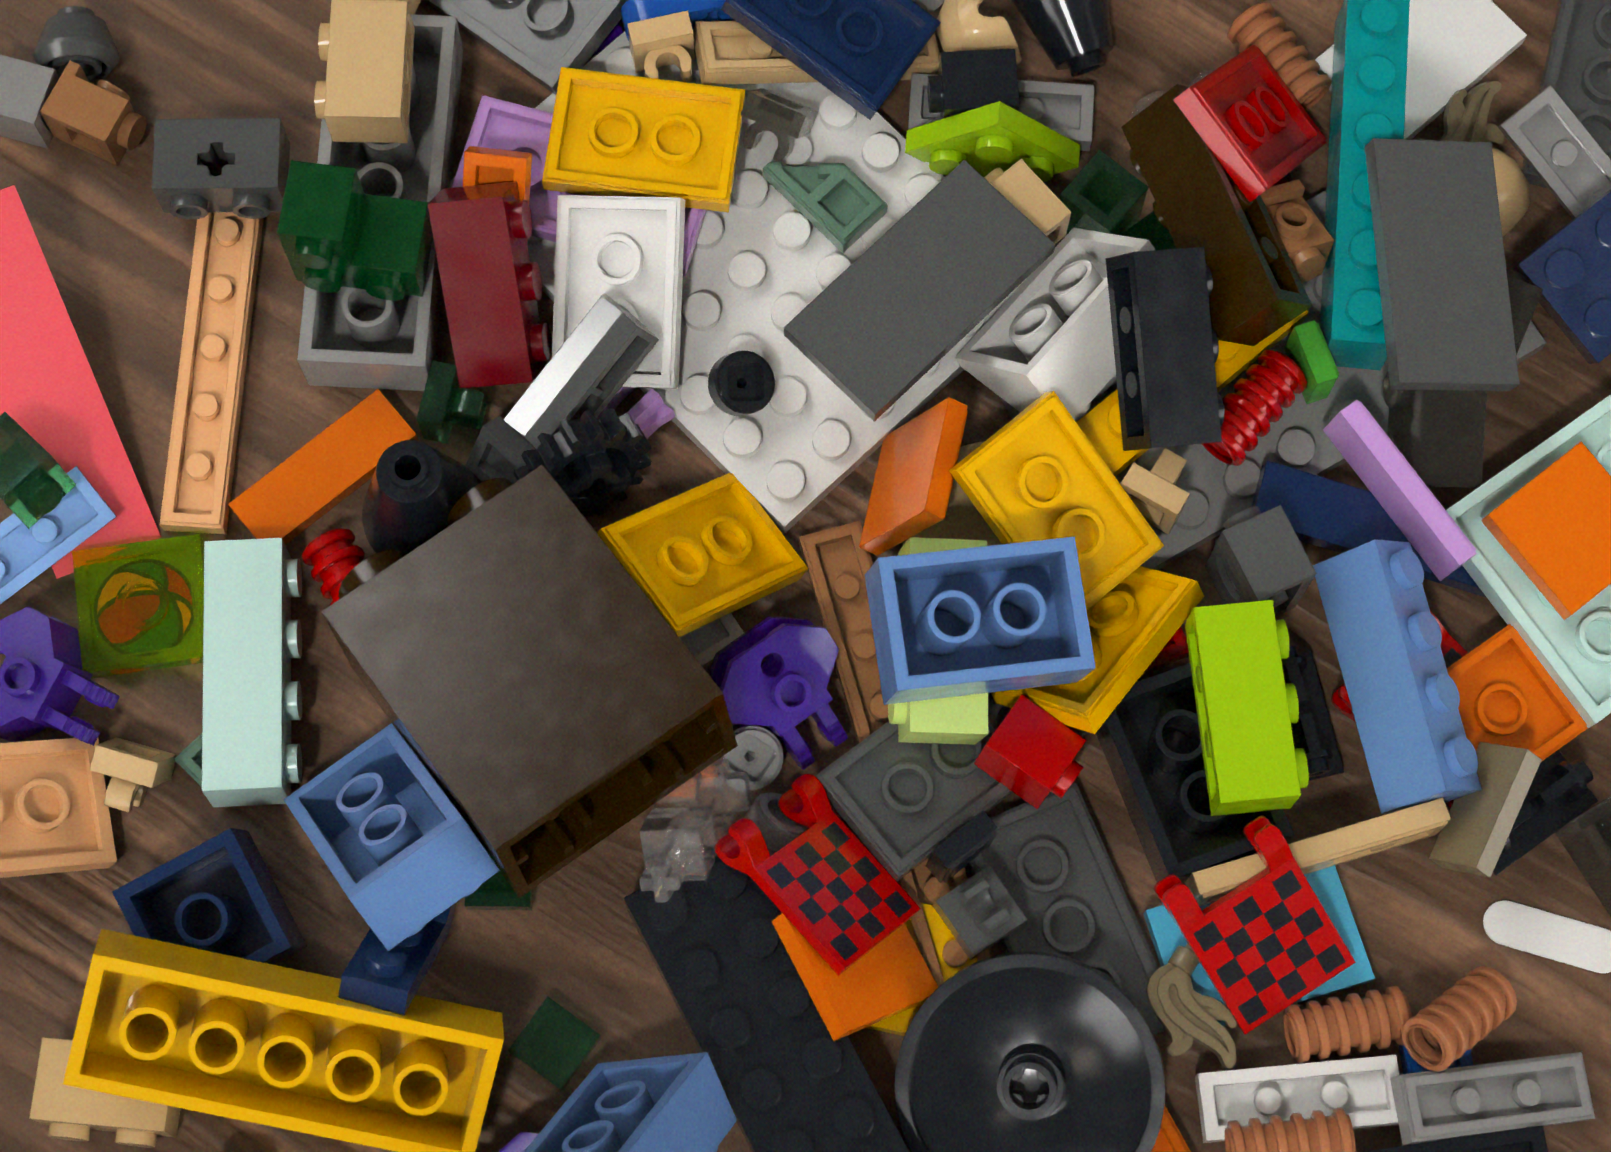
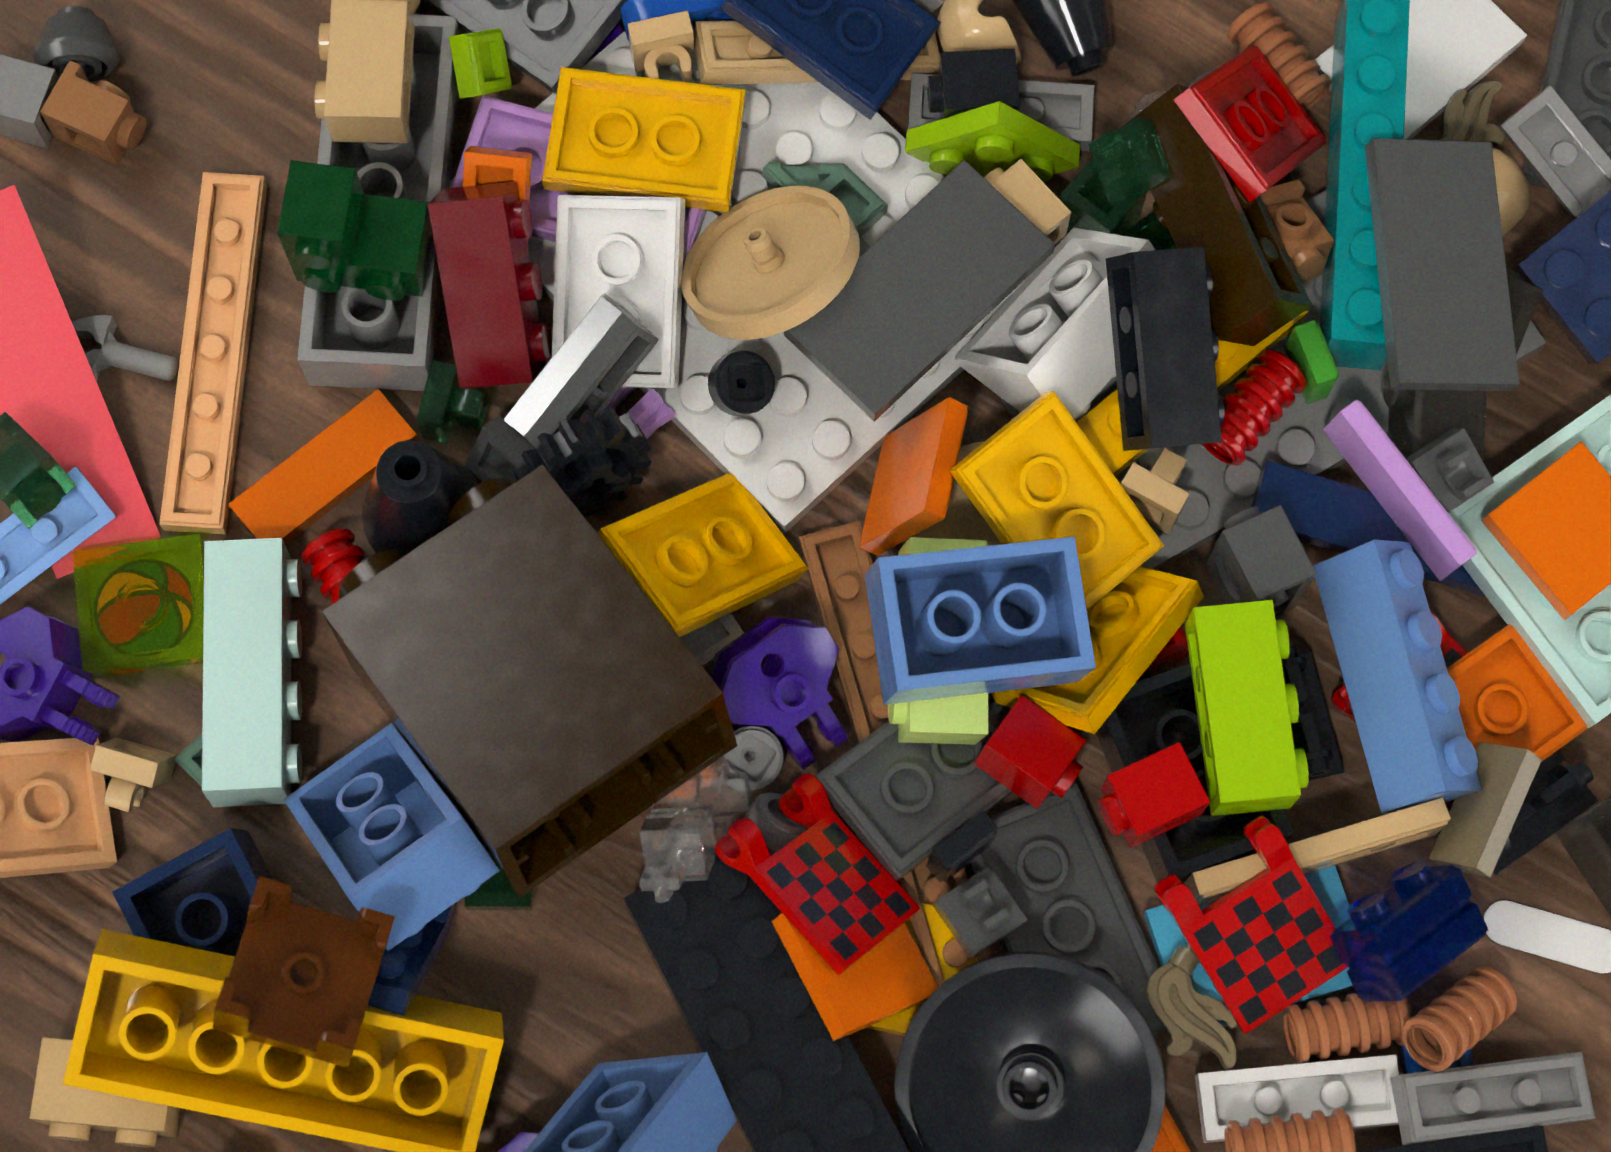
(120, 355): none -> light grey bar
(190, 162): dark grey brick -> none
(302, 975): none -> reddish brown panel
(480, 62): none -> lime tile
(554, 1044): clear green tile -> none
(770, 262): none -> tan piece
(779, 115): clear smoke tile -> none
(1130, 161): none -> clear green tile
(1152, 796): none -> red brick
(1408, 931): none -> clear blue brick
(1451, 468): none -> dark grey tile

